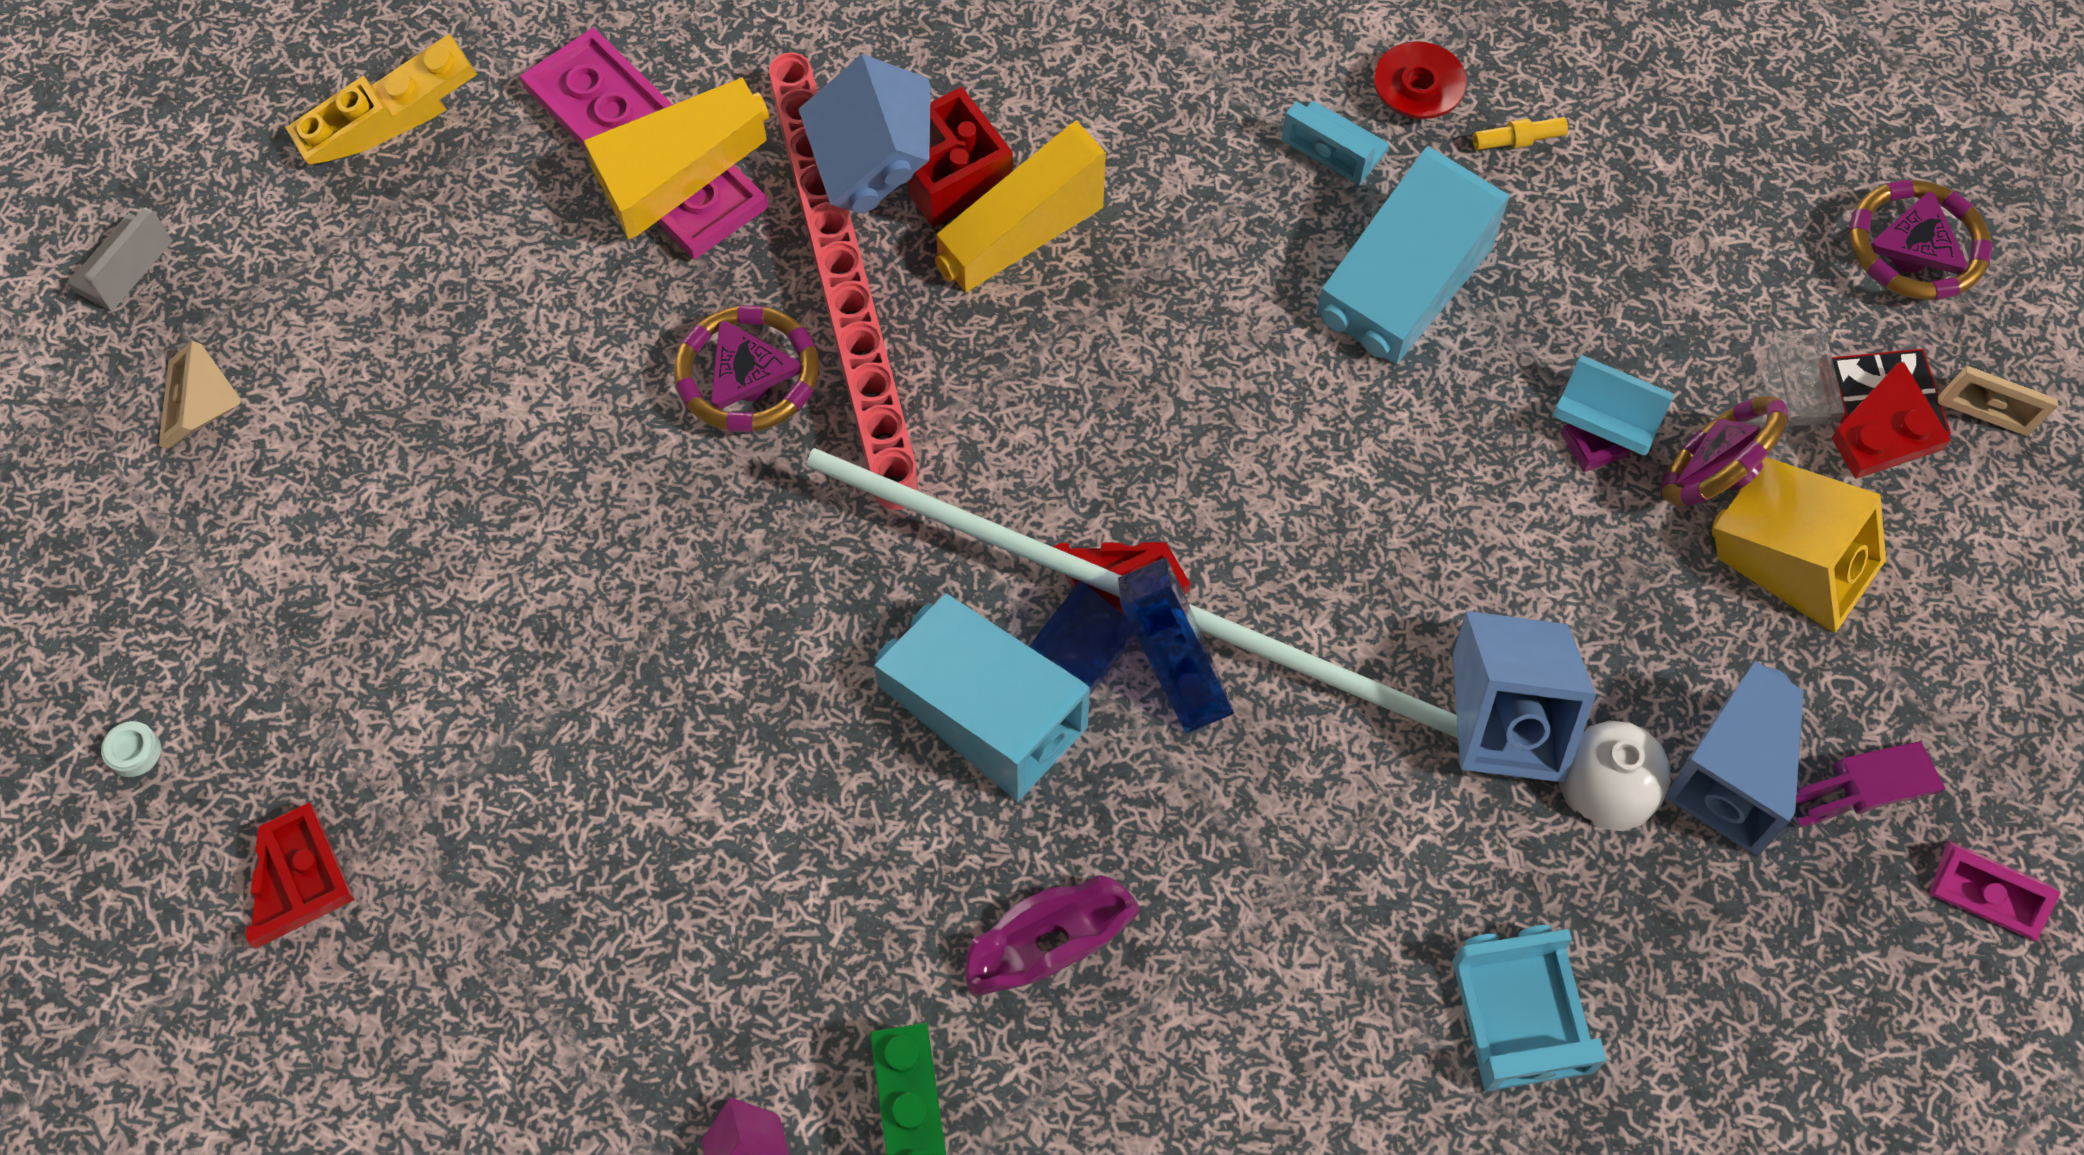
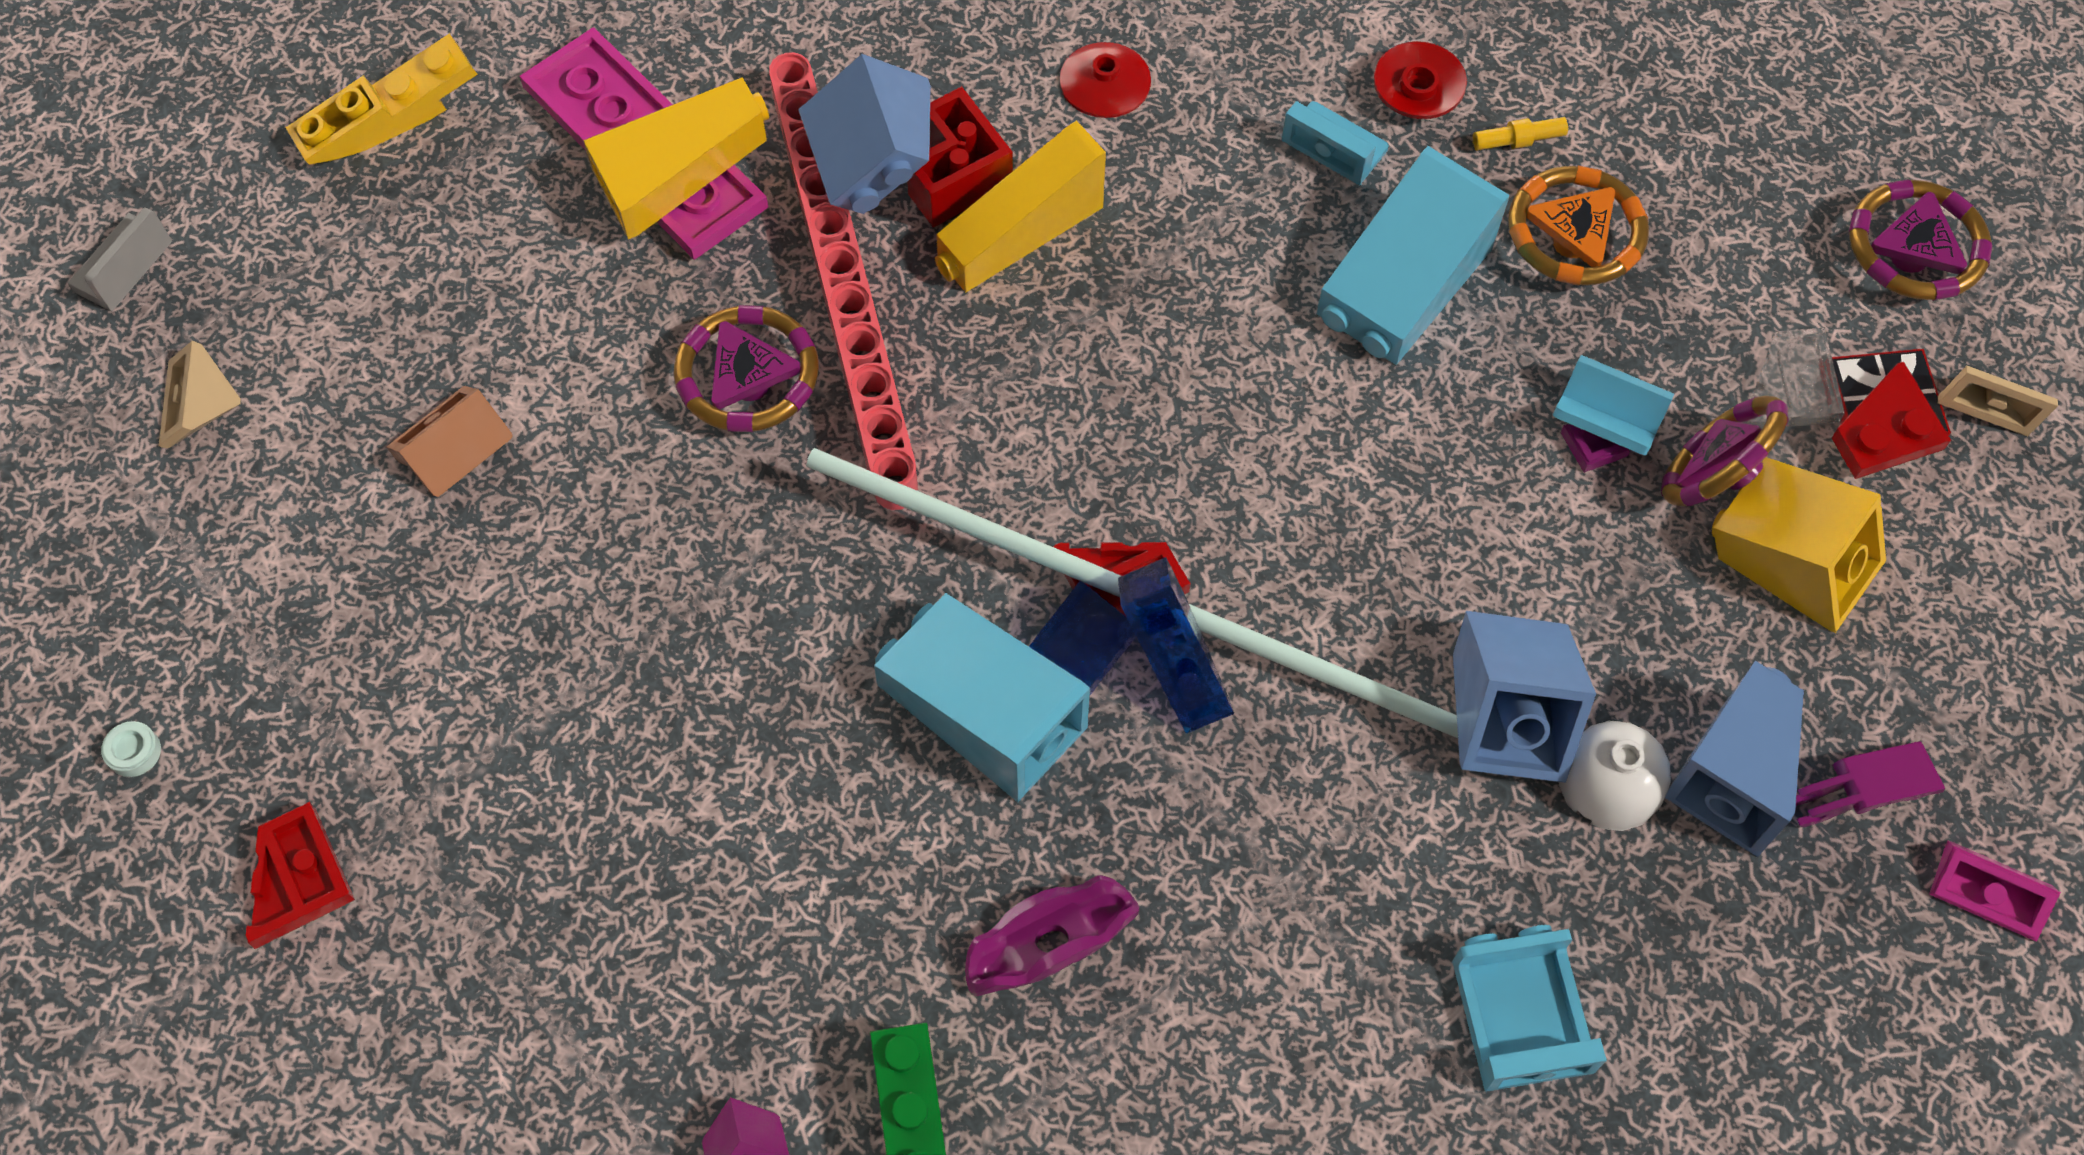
(451, 440): none -> nougat panel
(1102, 92): none -> red dish
(1577, 225): none -> piece

